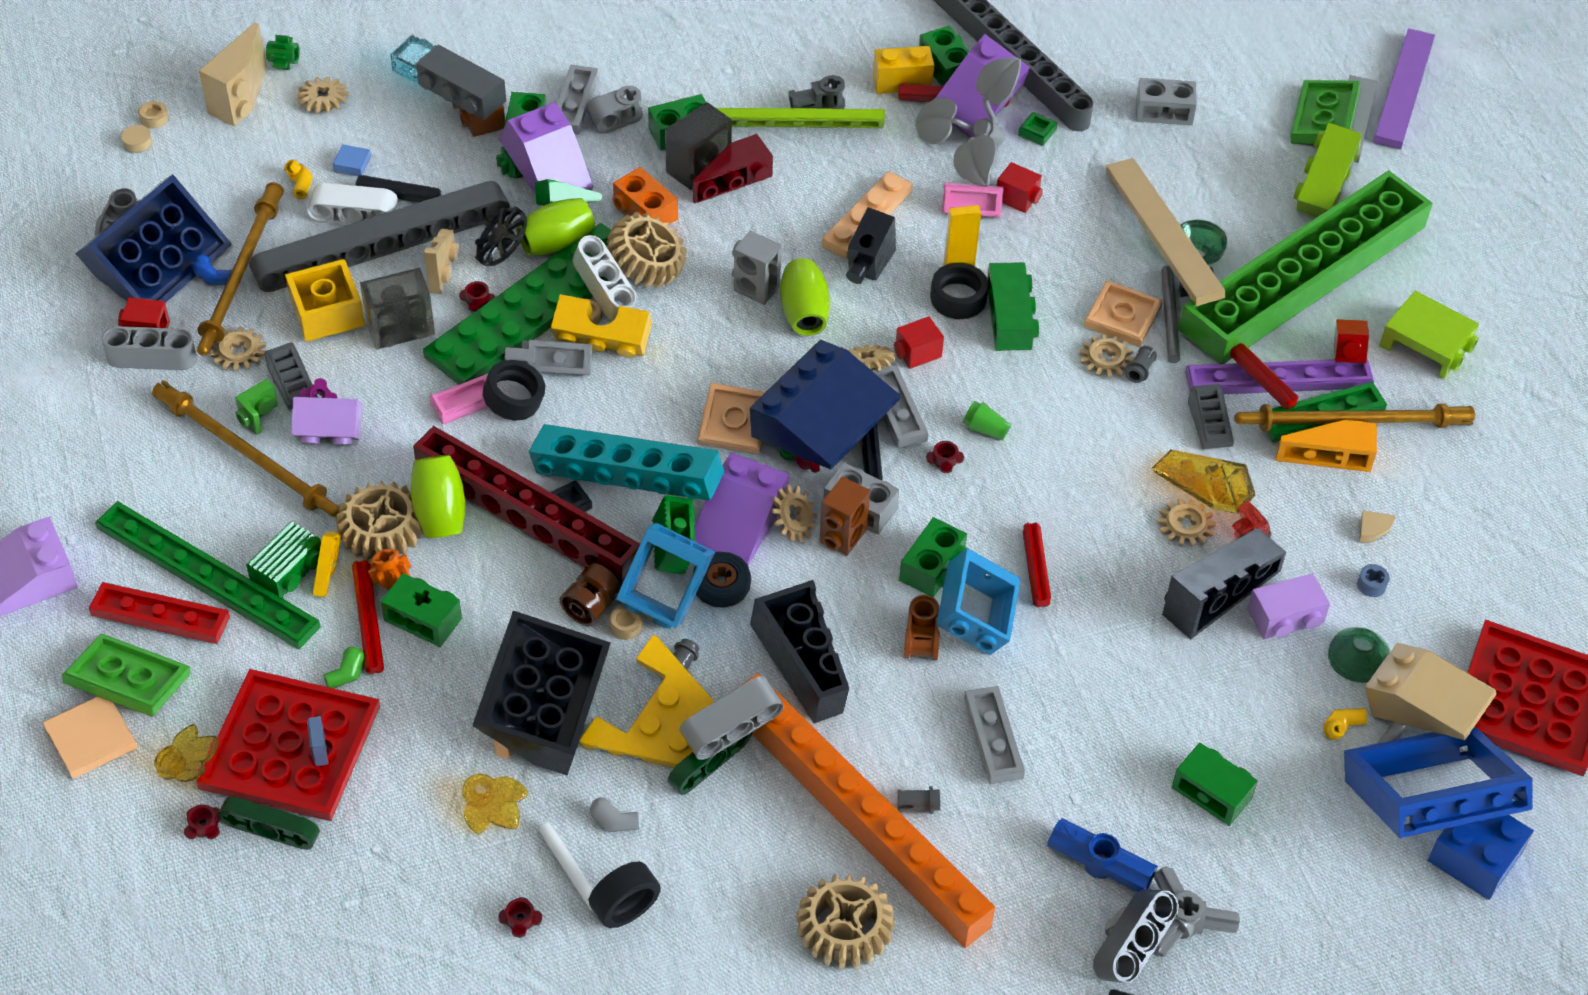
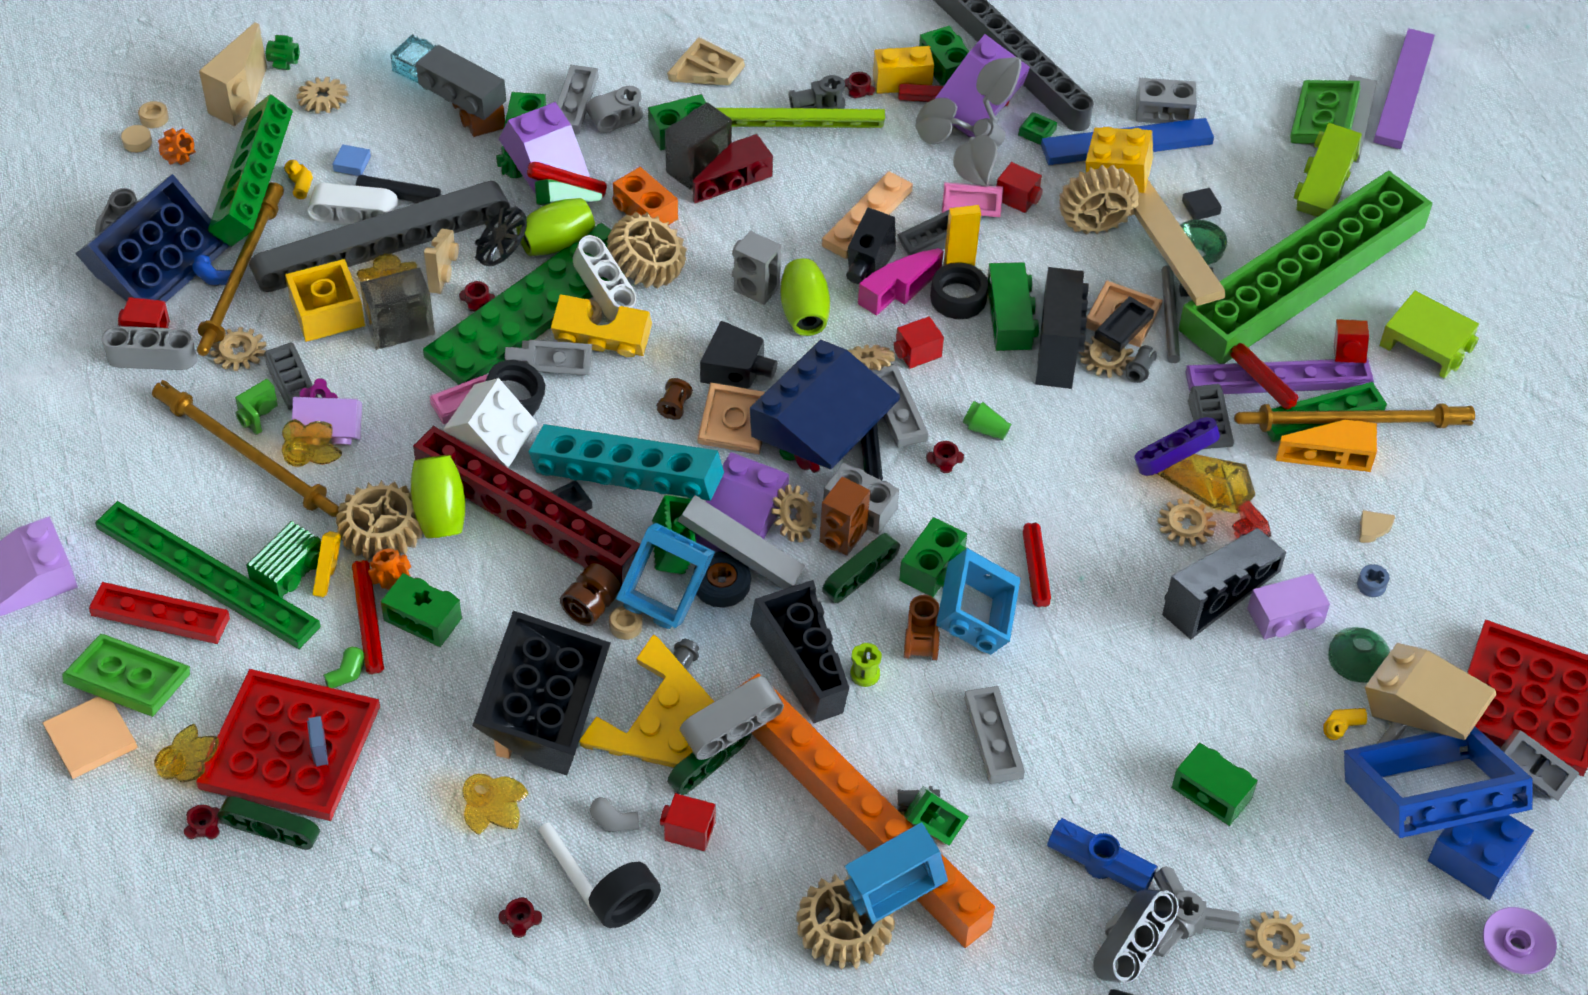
(176, 146): none -> orange gear
(250, 170): none -> green brick
(308, 443): none -> clear yellow plate
(384, 265): none -> clear yellow plate
(492, 421): none -> white brick
(542, 171): none -> red axle
(674, 398): none -> reddish brown bush
(688, 821): none -> red brick
(706, 65): none -> tan wing
(735, 358): none -> black torso
(741, 543): none -> light grey tile
(859, 85): none -> dark red plate
(860, 663): none -> lime bush
(861, 568): none -> dark green beam
(895, 874): none -> dark azure window
(899, 280): none -> dark pink slope
(926, 228): none -> dark grey slope
(936, 814): none -> green slope
(1062, 327): none -> black wedge
(1099, 199): none -> tan gear
(1124, 149): none -> yellow brick
(1124, 324): none -> black tile
(1165, 137): none -> blue tile
(1177, 446): none -> dark purple beam
(1201, 203): none -> black tile
(1289, 933): none -> tan gear
(1526, 930): none -> lavender dish
(1548, 771): none -> light grey brick

